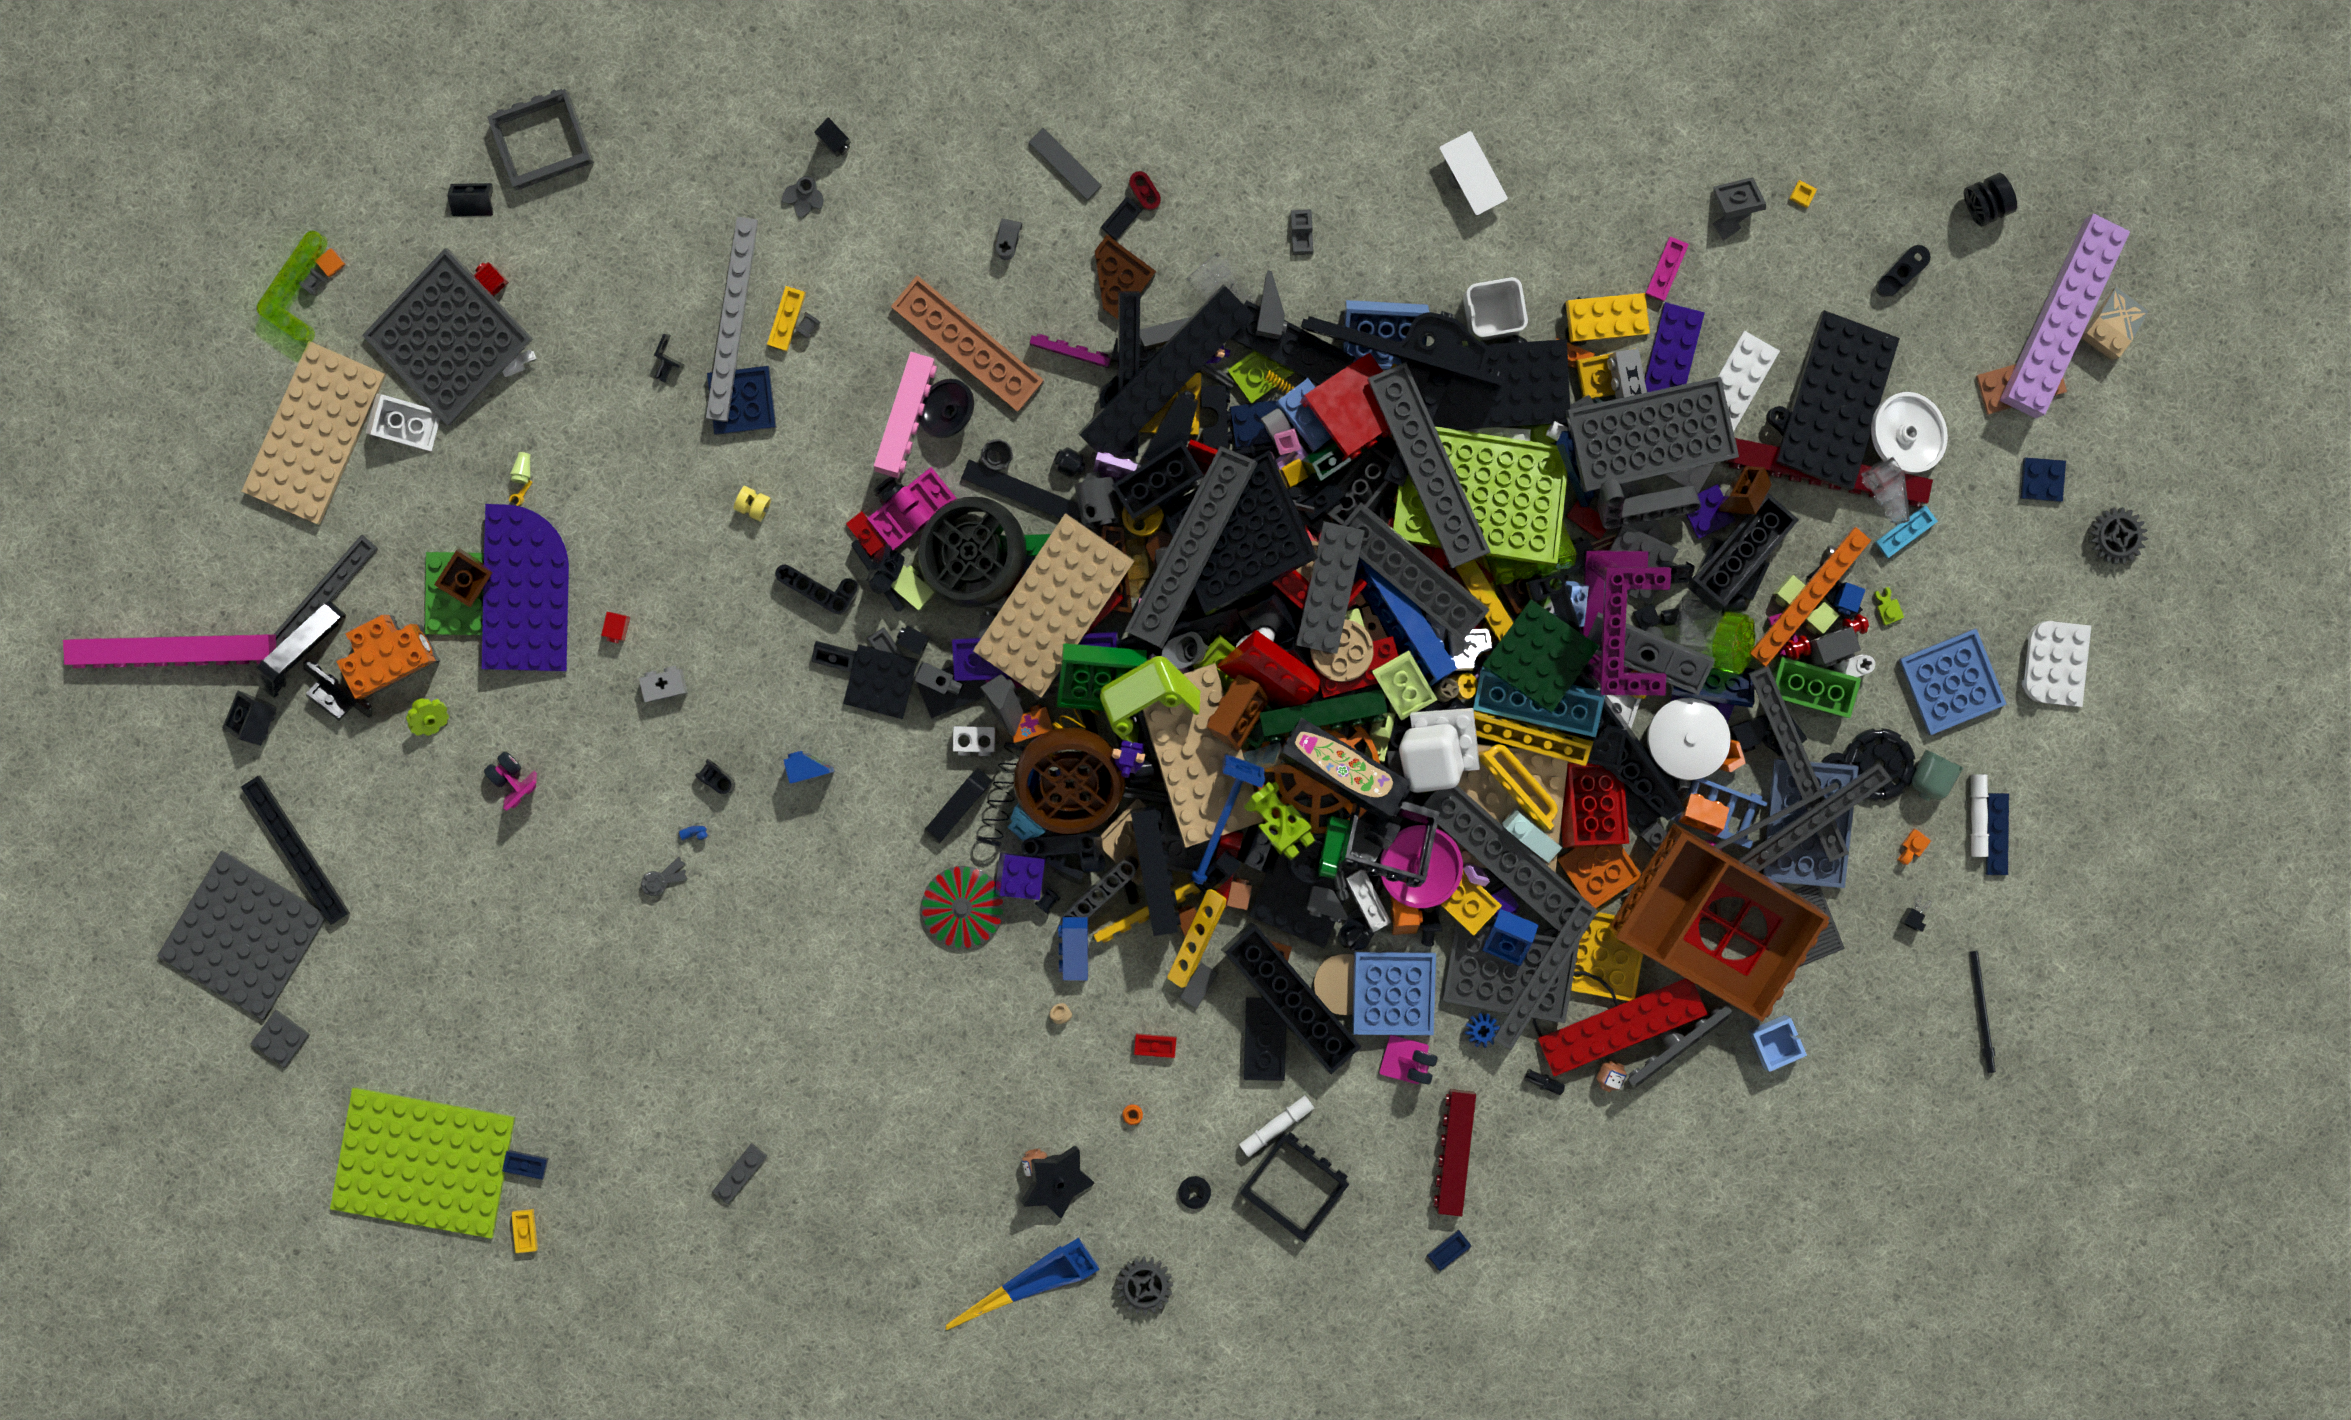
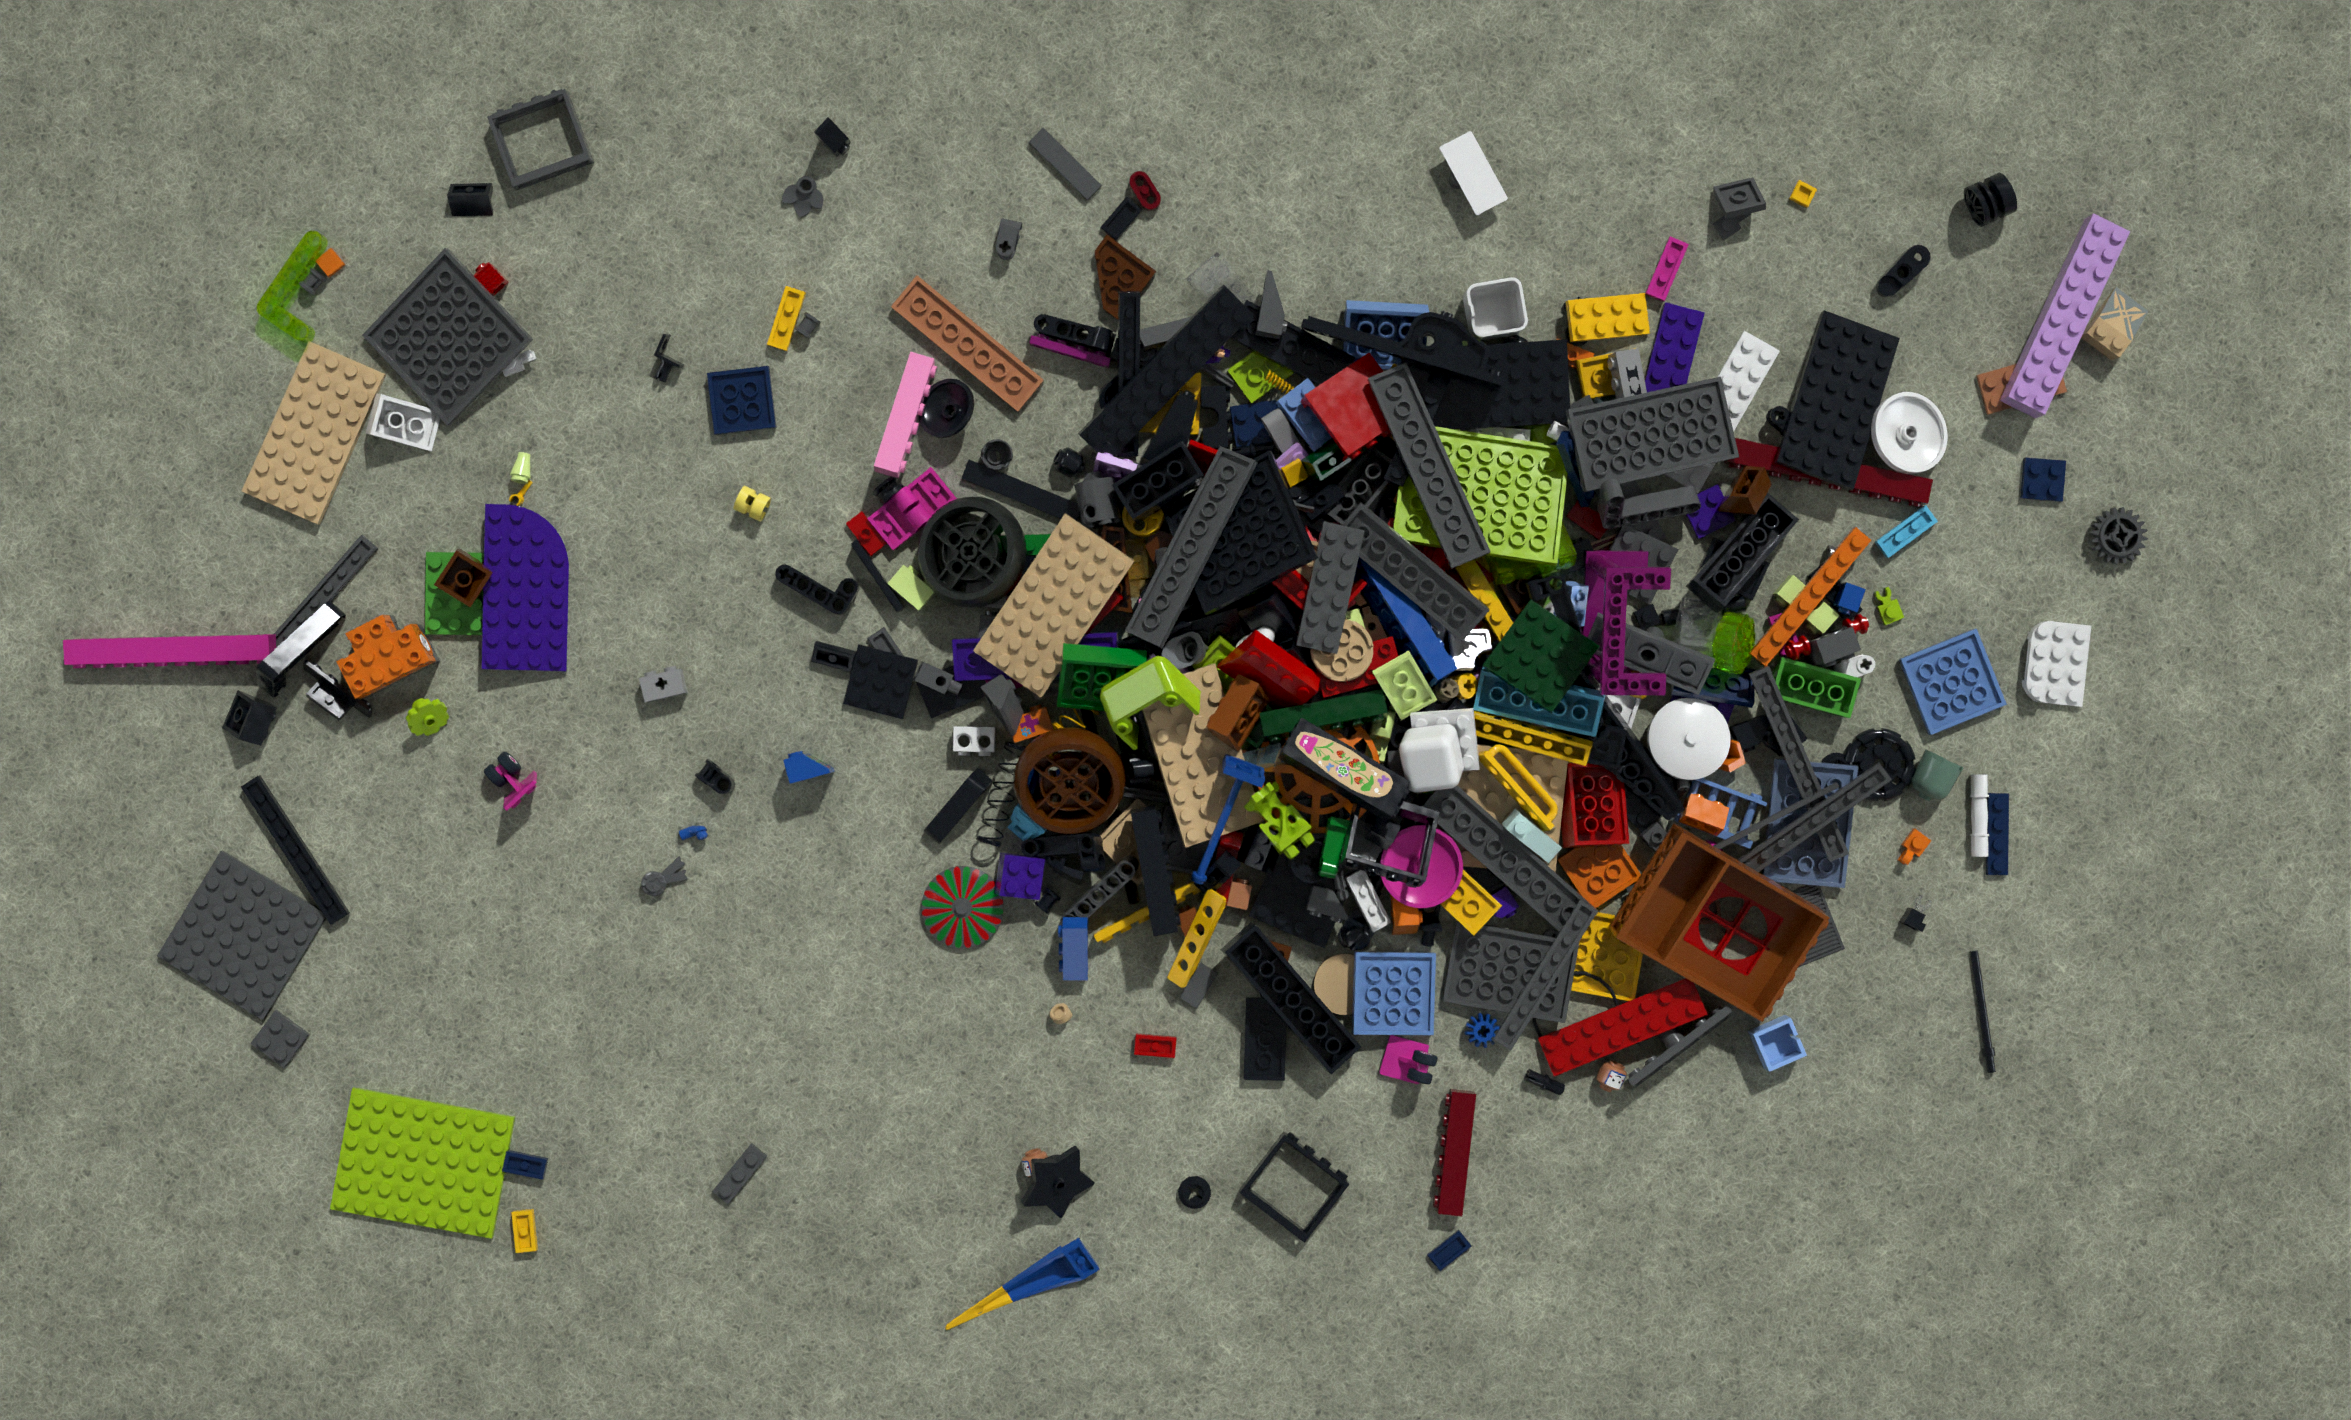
(615, 627): red brick -> none
(732, 319): light grey plate -> none
(884, 569): black piece -> none
(912, 639): black brick -> none
(1098, 337): none -> black piece
(1129, 757): dark purple piece -> none
(1132, 1121): orange plate -> none
(1159, 1295): dark grey gear -> none
(1276, 1126): white piece -> none
(1287, 441): bright pink plate -> none
(1302, 232): dark grey slope -> none
(1476, 874): lavender tile -> none
(1510, 937): blue slope -> none
(1680, 573): black piece -> none
(1889, 487): clear slope -> none

